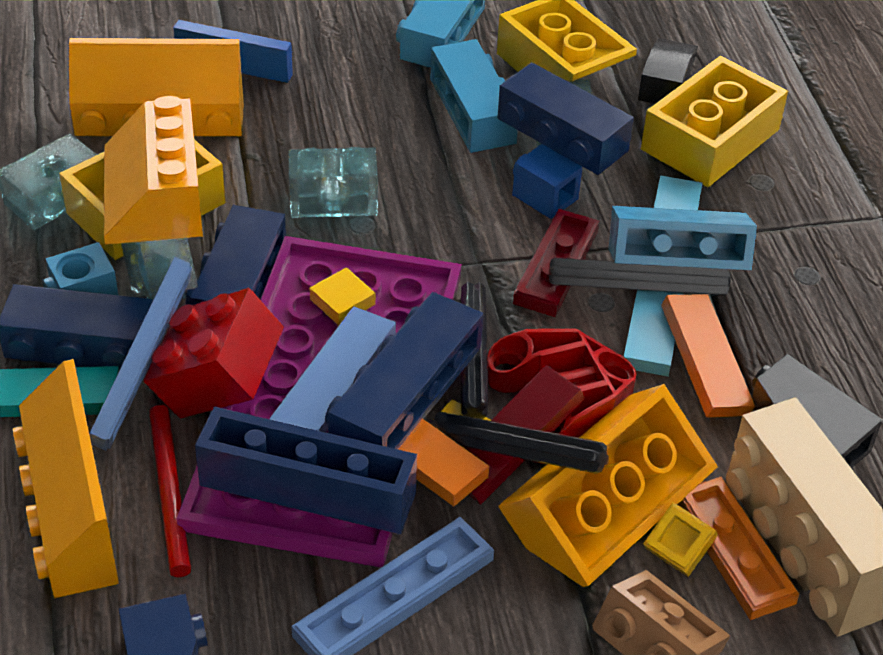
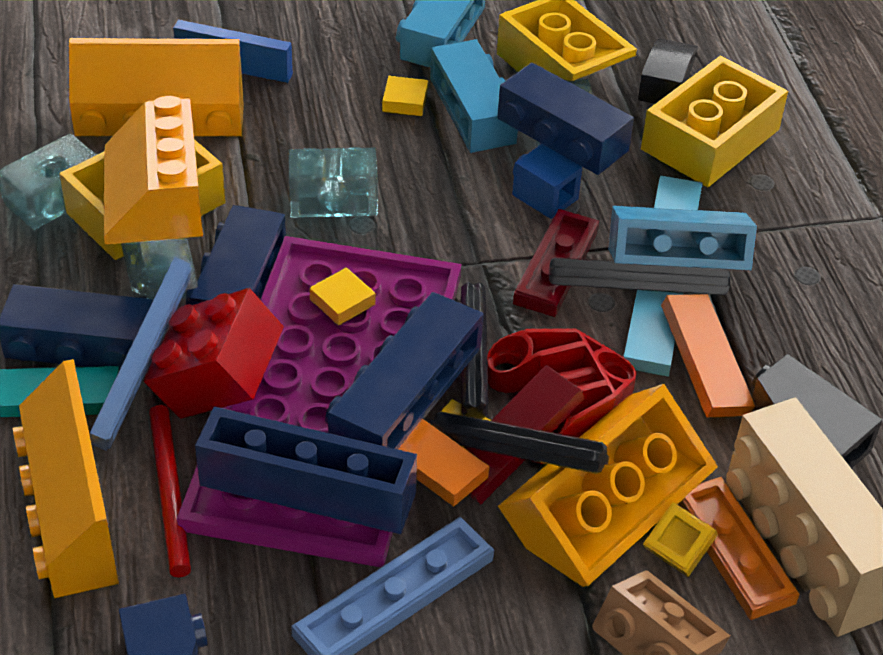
(82, 270): dark azure brick -> none
(334, 369): medium blue tile -> none
(405, 96): none -> yellow tile

